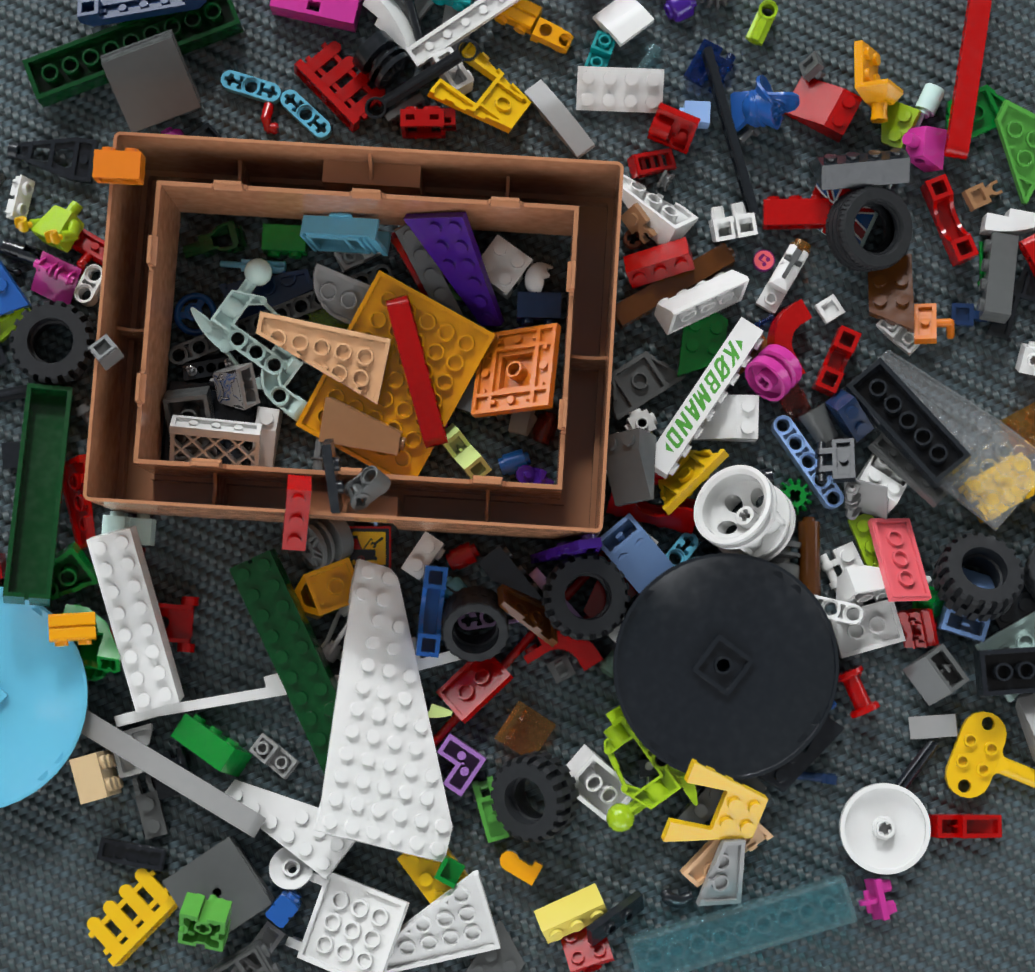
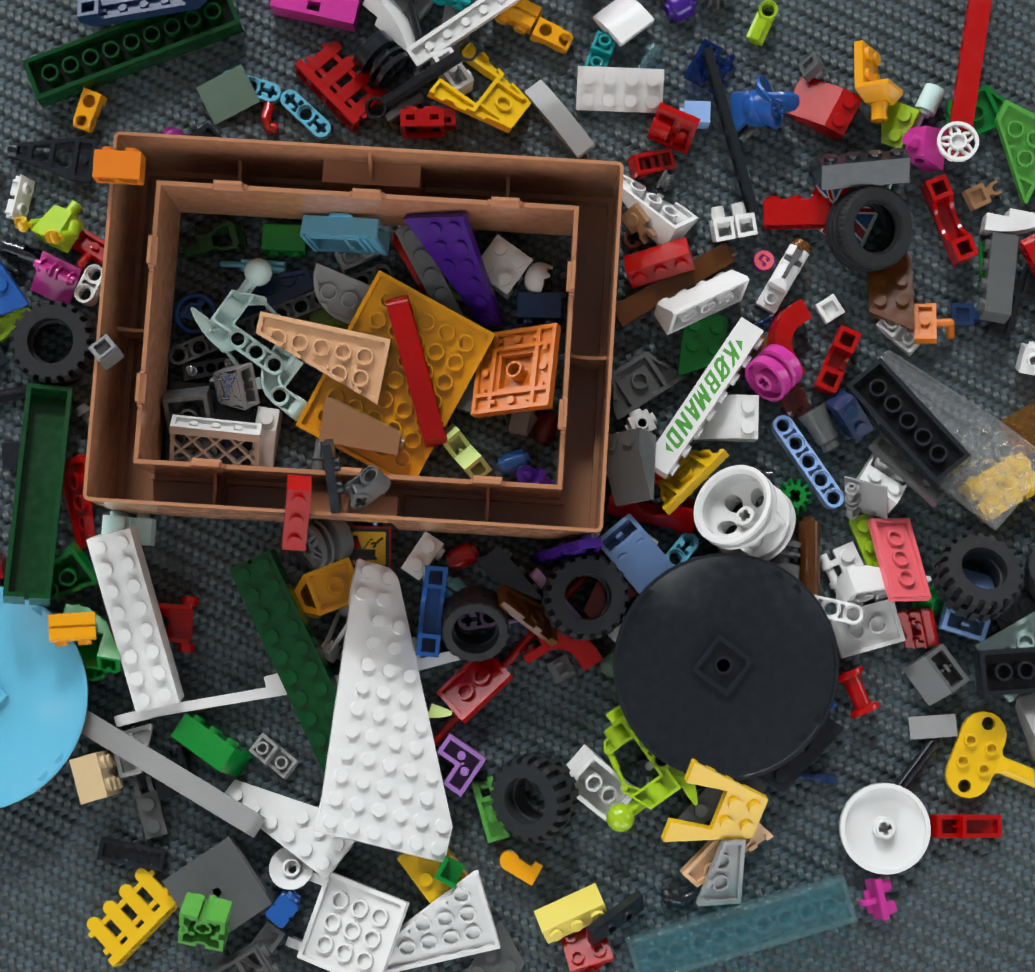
(88, 110): none -> light orange leg
(151, 81): dark grey container -> none
(228, 94): none -> sand green piece
(525, 729): clear orange bracket -> none
(843, 461): plate -> none
(957, 141): none -> white wheel

